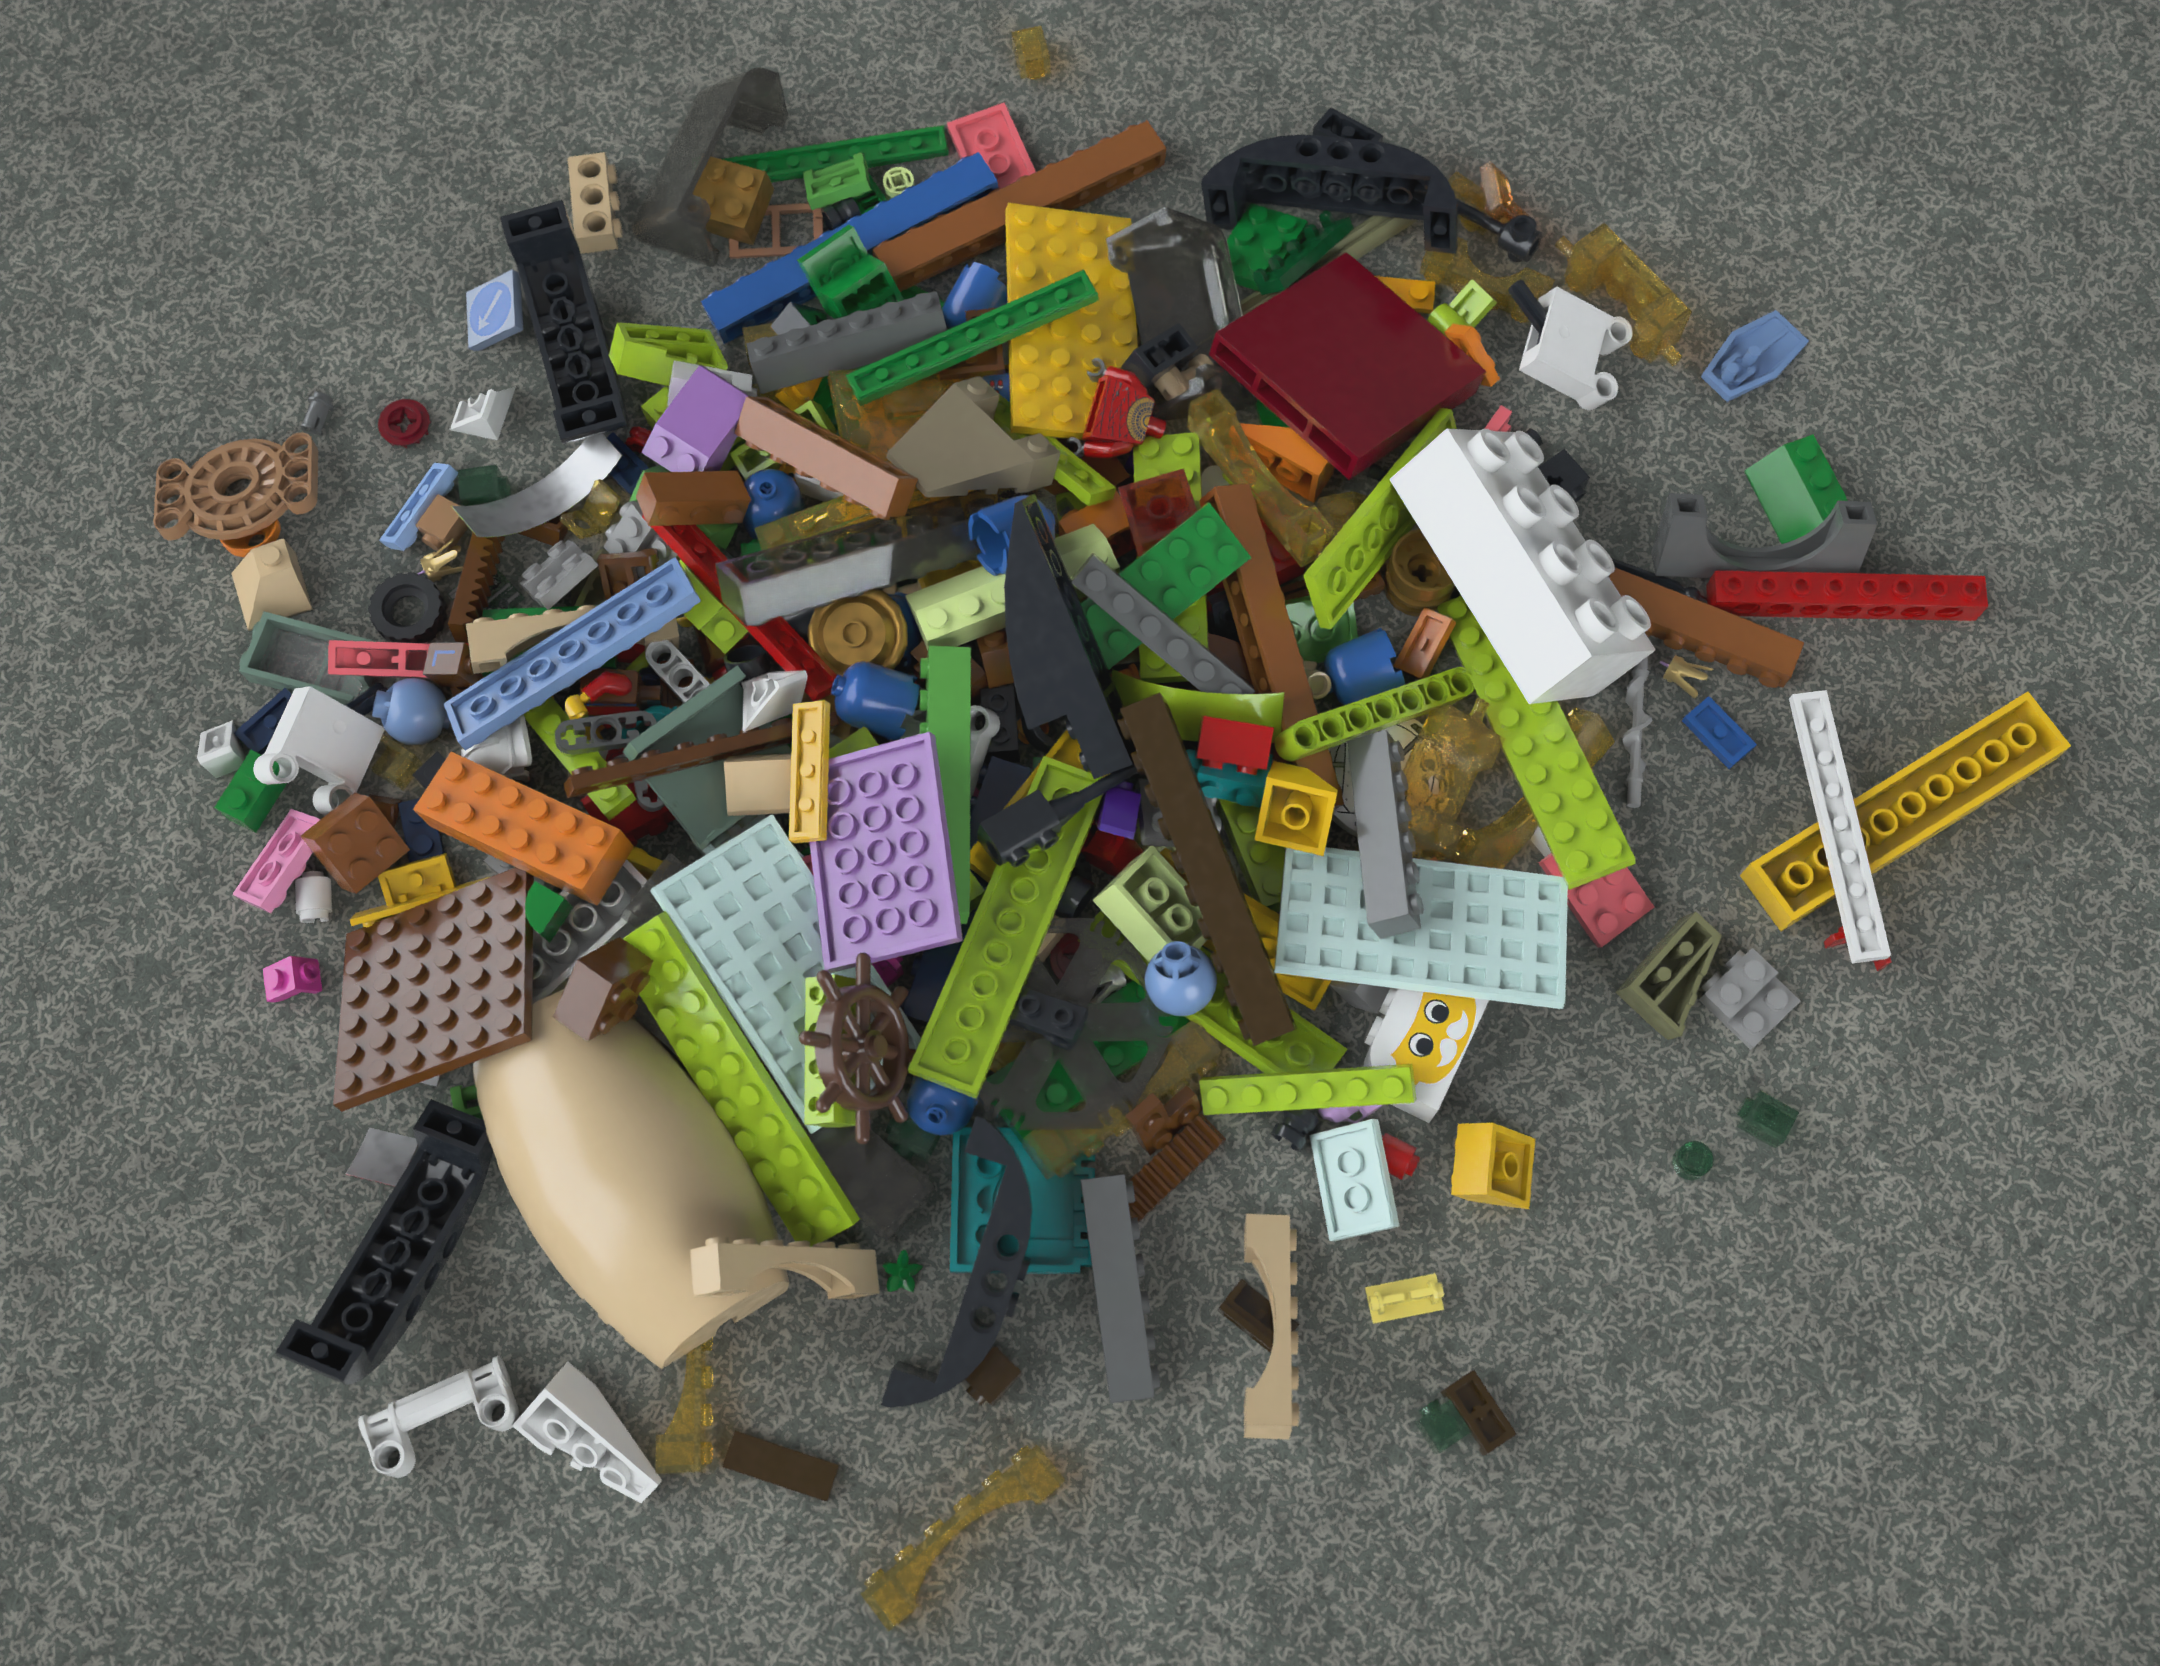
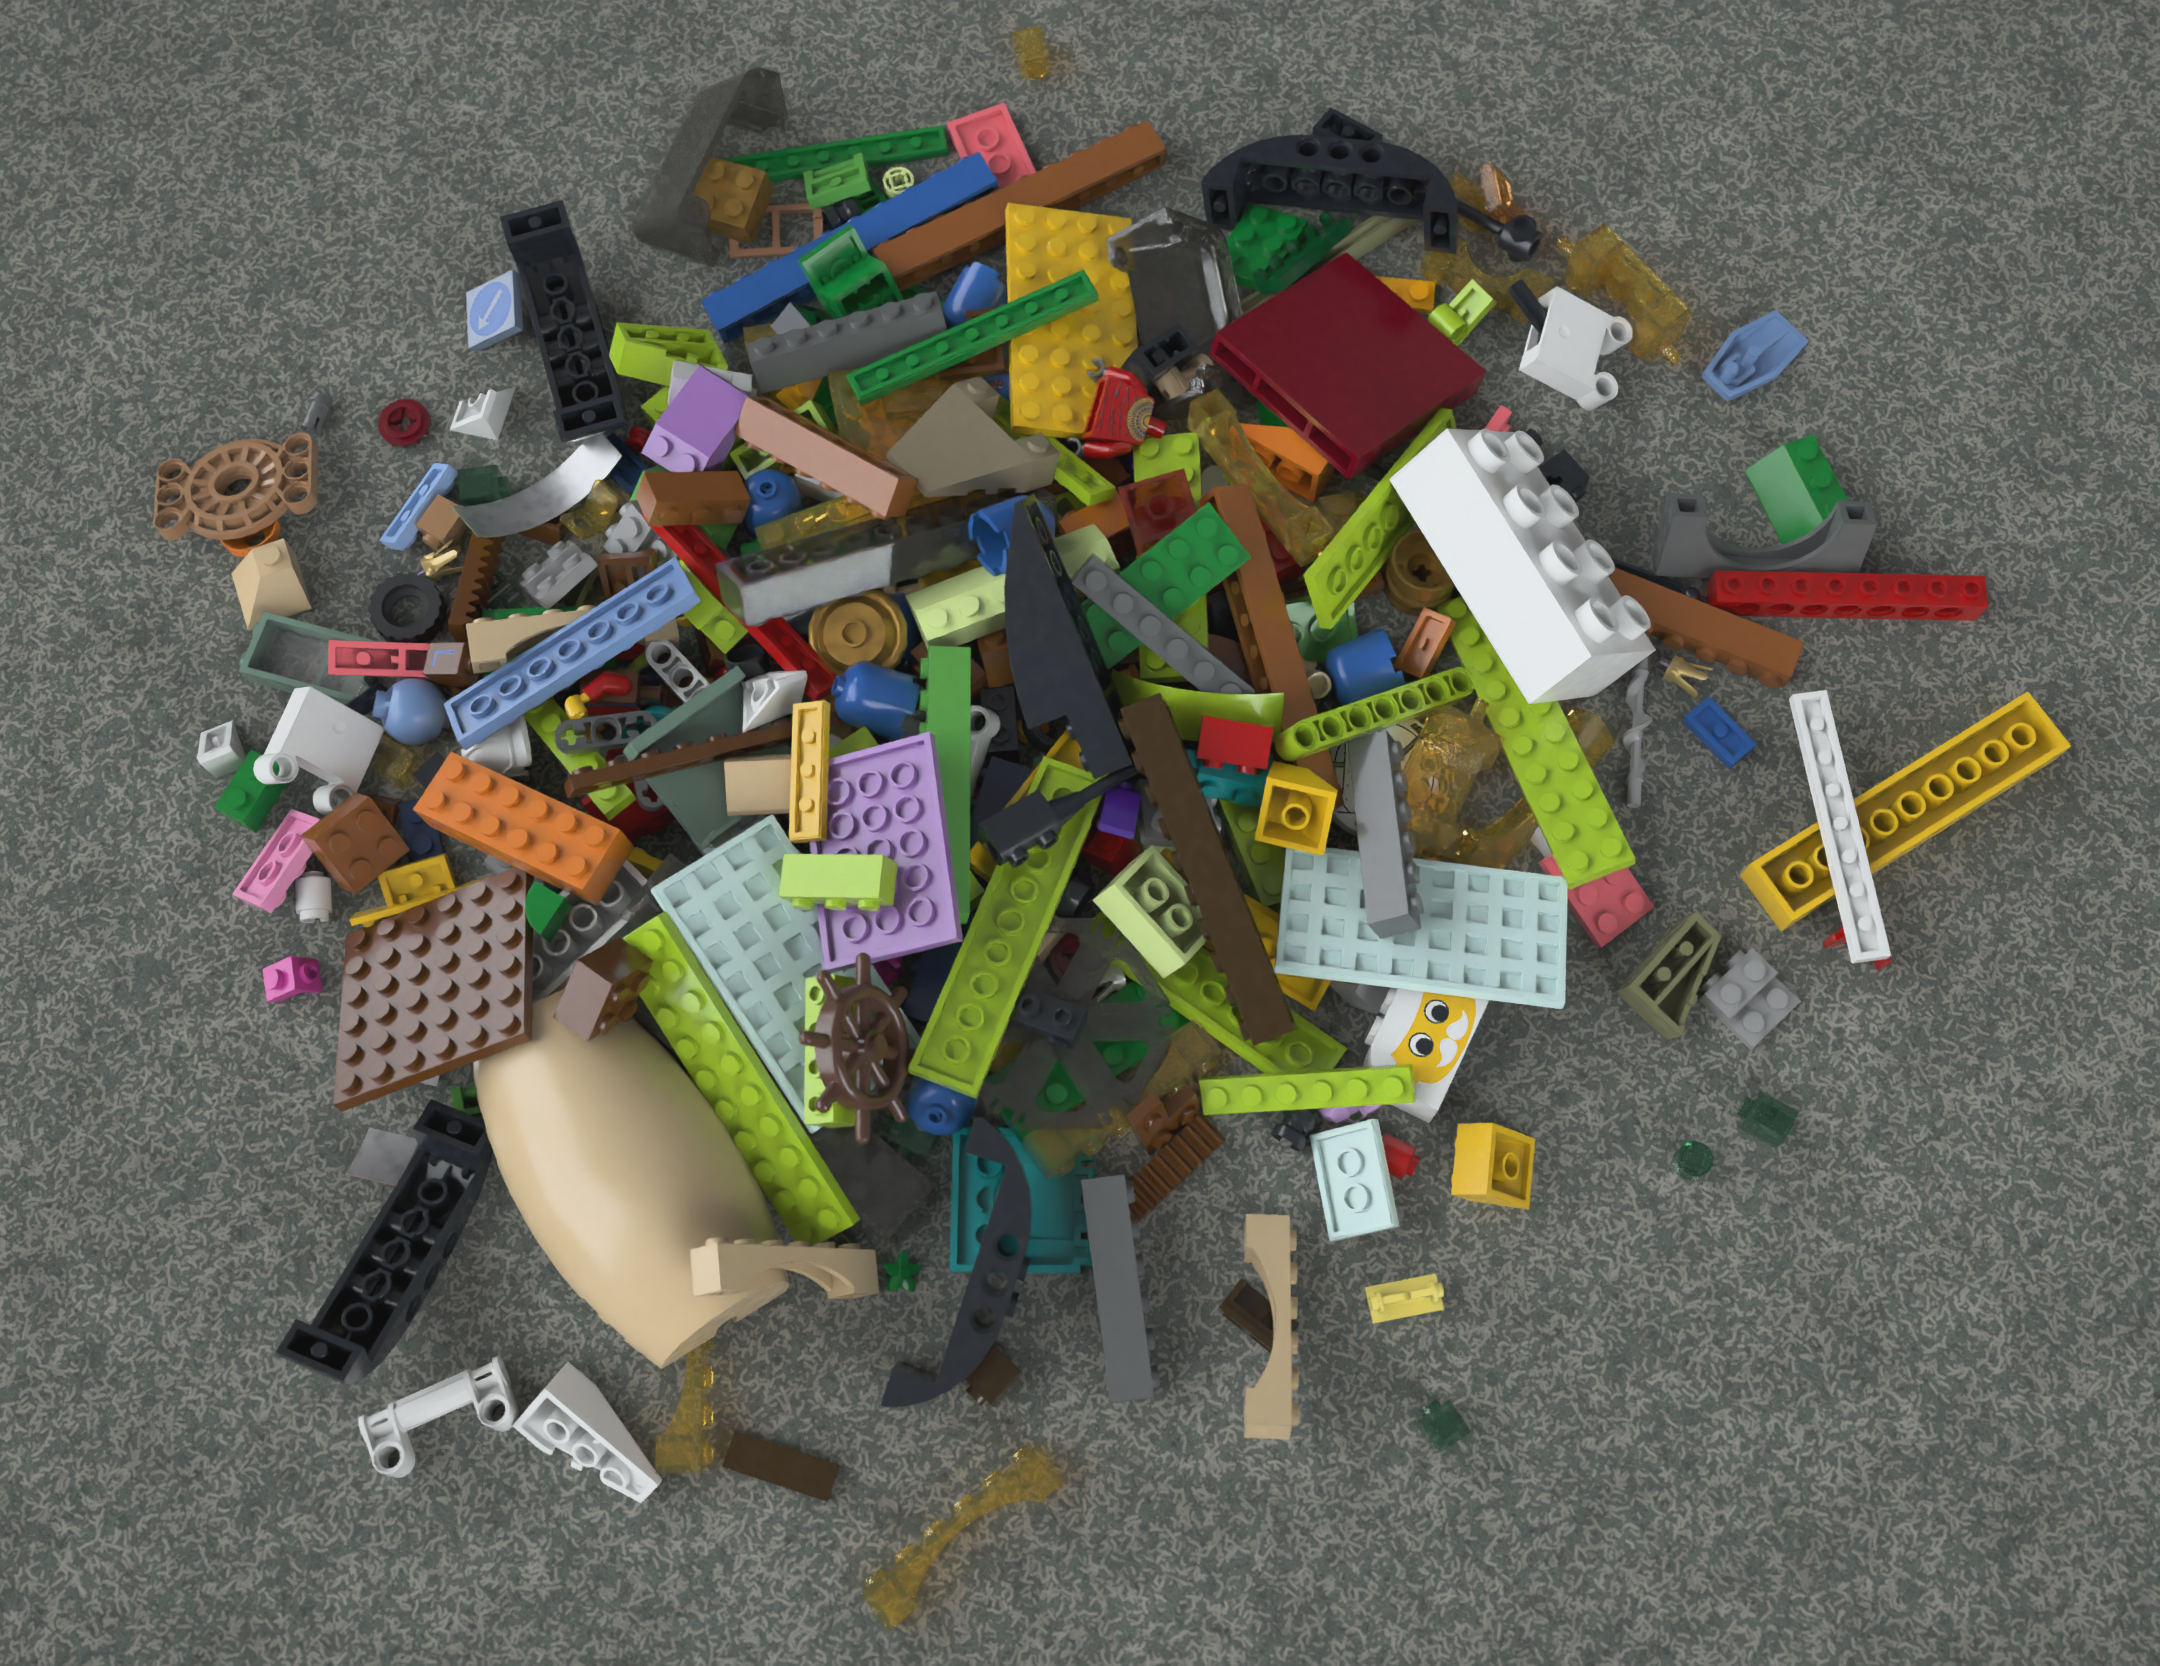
(259, 729): dark blue plate -> none
(586, 192): tan brick -> none
(838, 881): none -> lime brick
(1180, 979): medium blue brick -> none
(1469, 341): orange plate -> none
(1479, 1412): dark brown hinge -> none

